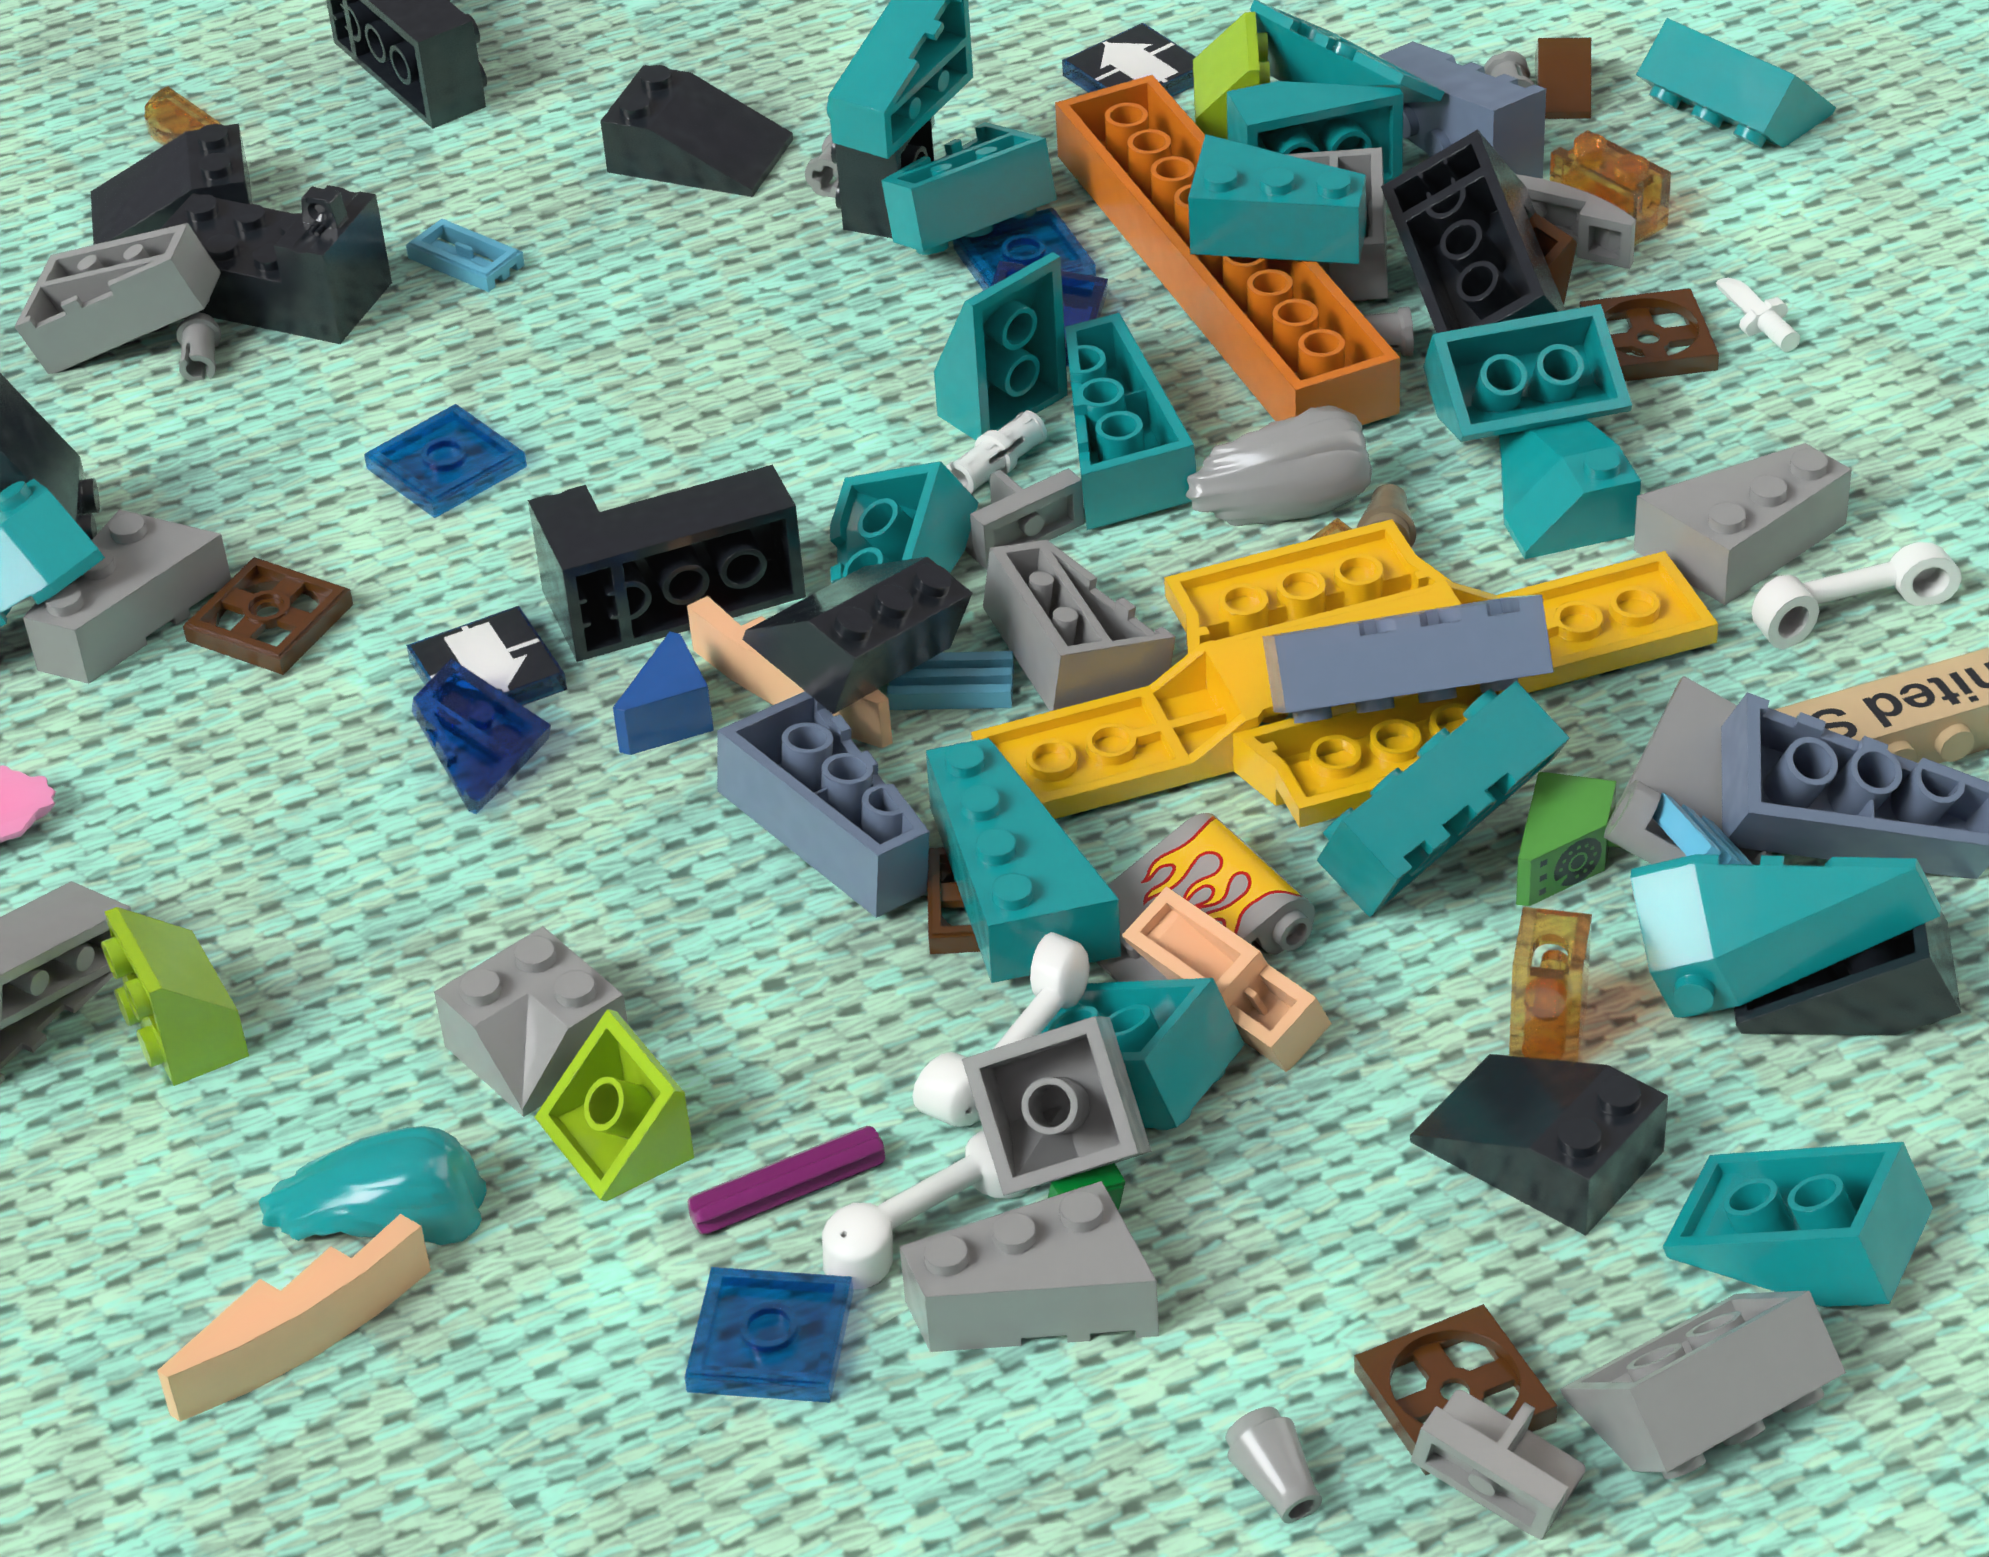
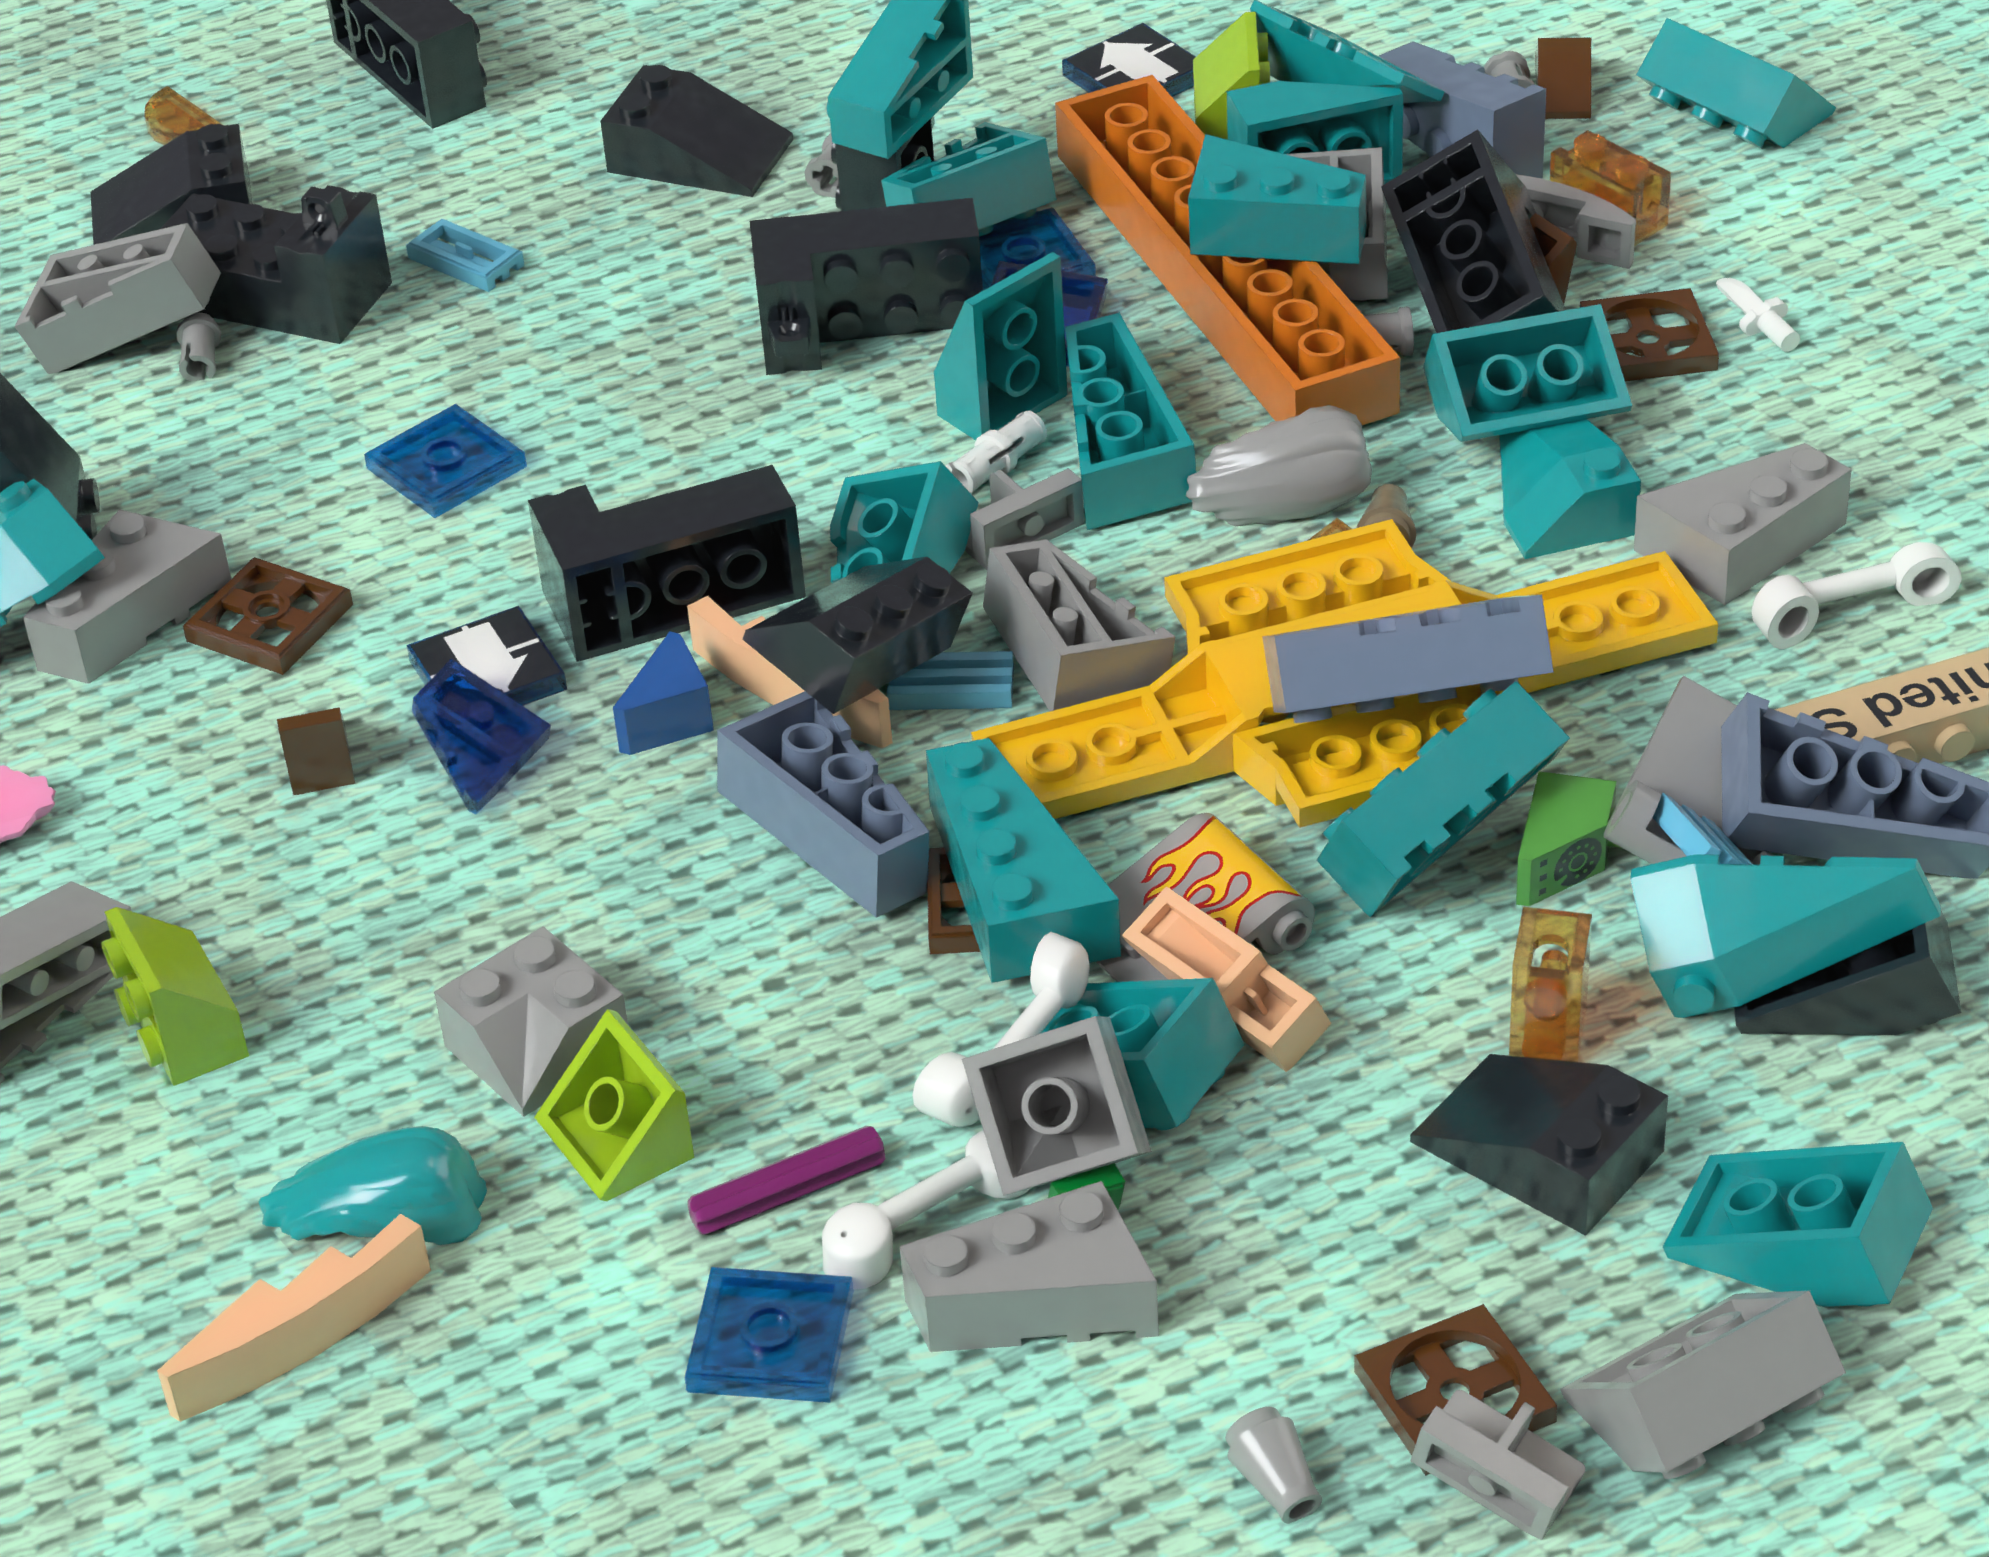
(316, 751): none -> reddish brown slope
(861, 276): none -> black hinge

